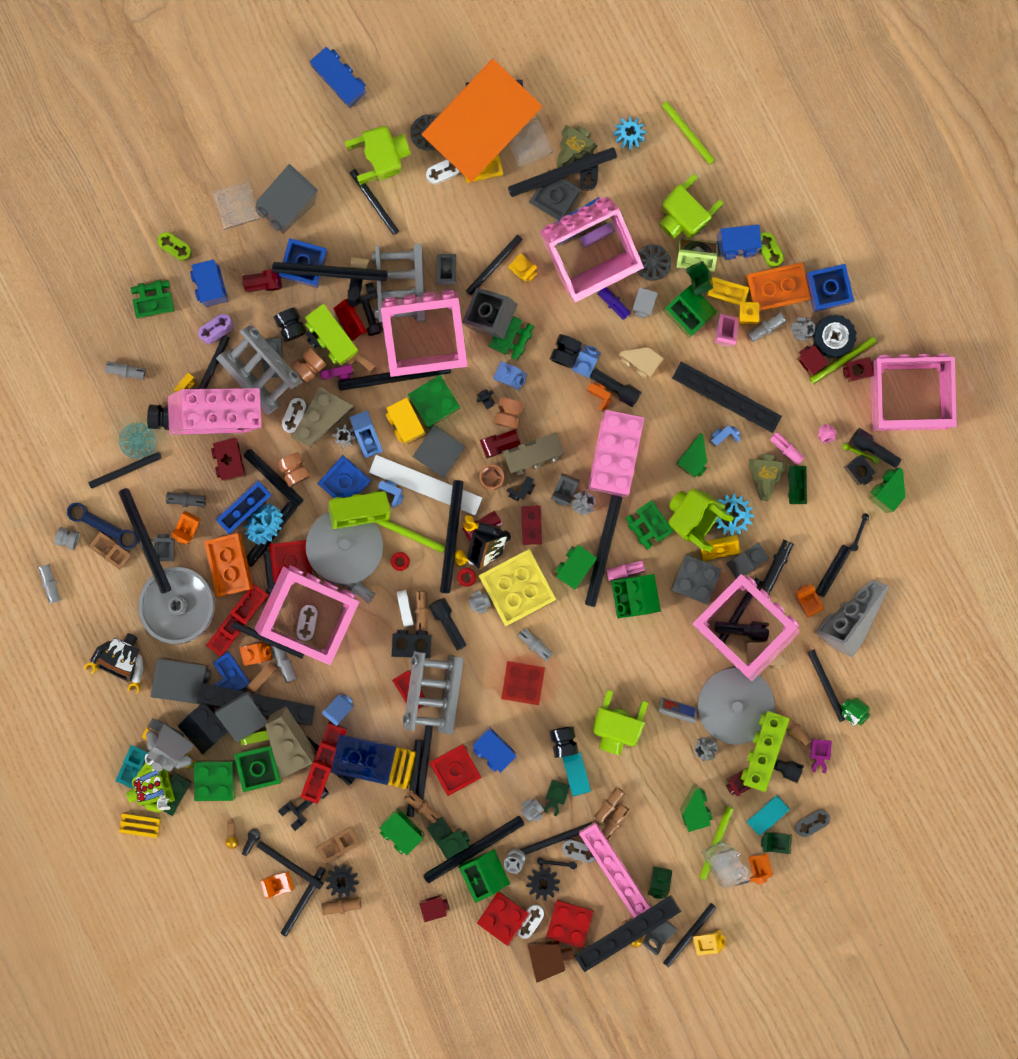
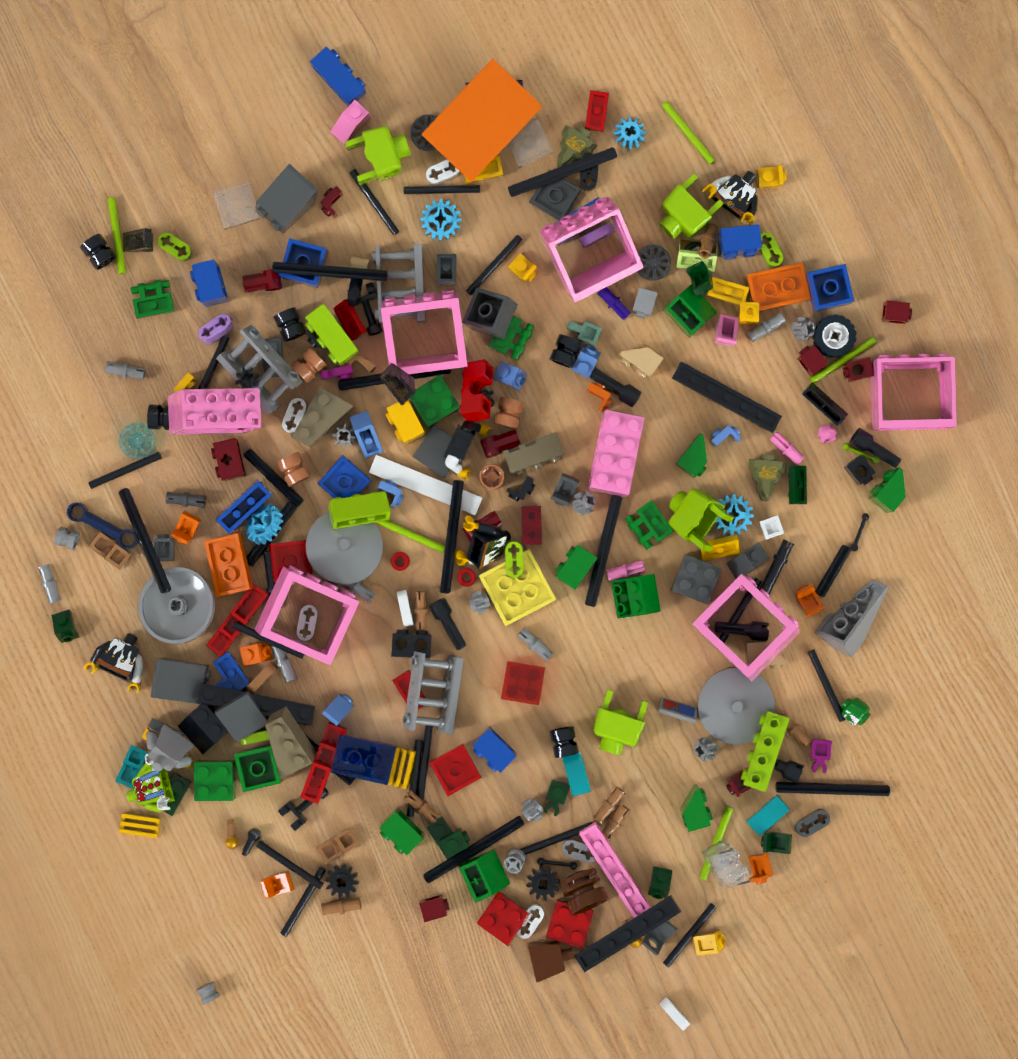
(64, 626): none -> dark green bracket
(96, 249): none -> black wheel
(116, 235): none -> lime piece
(138, 241): none -> clear smoke slope
(207, 993): none -> light grey wheel
(249, 373): none -> black gear
(331, 197): none -> dark red bracket
(350, 122): none -> bright pink slope
(399, 383): none -> clear smoke slope
(432, 220): none -> medium azure gear
(442, 189): none -> black piece
(460, 444): none -> black torso
(474, 405): none -> red arch
(519, 559): none -> lime beam
(583, 891): none -> reddish brown wheel
(587, 332): none -> sand green plate
(596, 111): none -> red plate
(674, 1013): none -> white beam
(708, 240): none -> medium nougat pin
(736, 194): none -> torso
(771, 176): none -> yellow bracket
(771, 527): none -> white plate
(827, 401): none -> black piece
(835, 789): none -> black axle
(896, 312): none -> dark red brick

